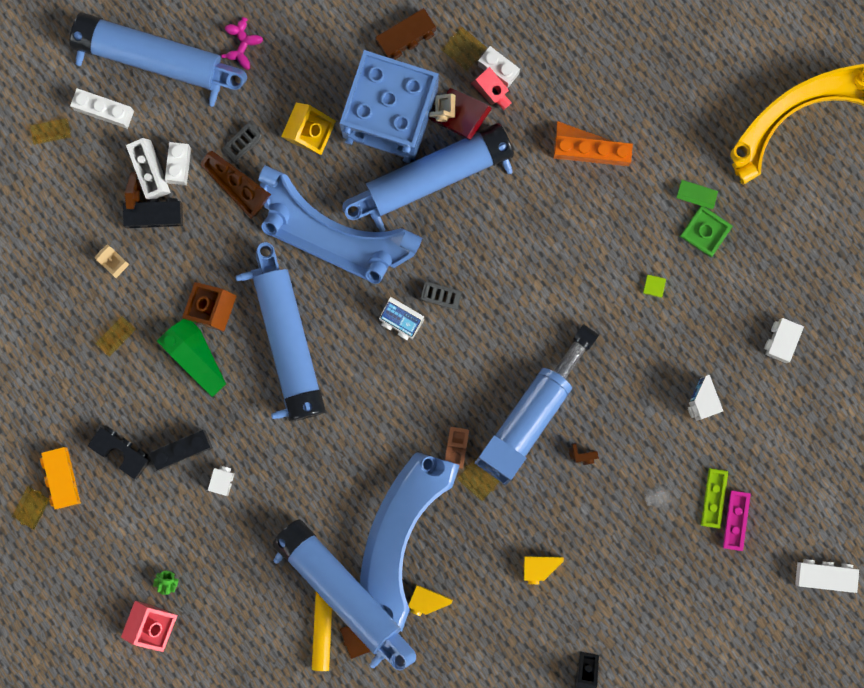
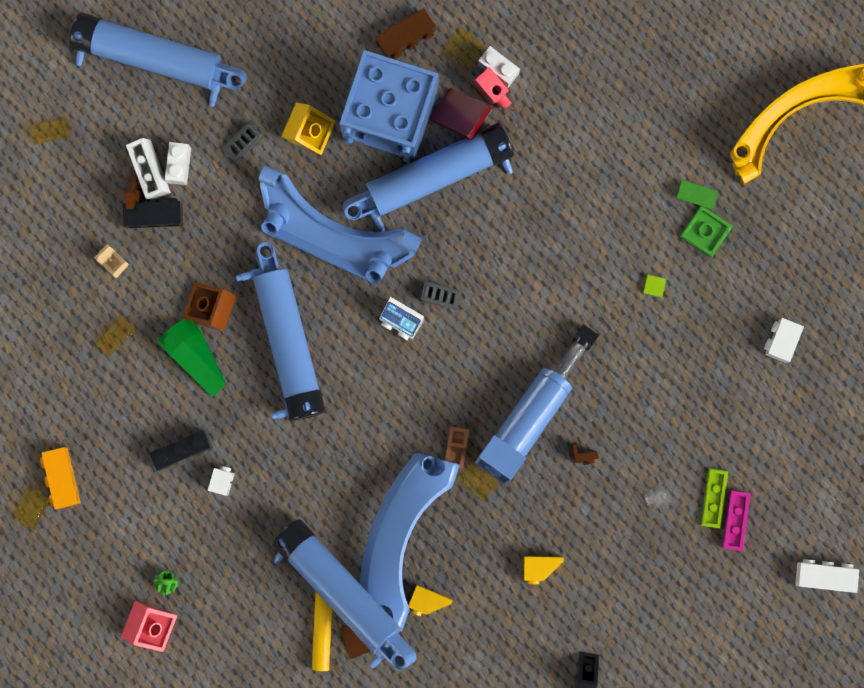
(102, 108): white brick -> none
(134, 461): black arch -> none
(238, 186): reddish brown wing -> none
(245, 40): dark pink piece -> none
(444, 107): tan bracket -> none
(587, 147): orange wedge -> none
(704, 400): white slope -> none

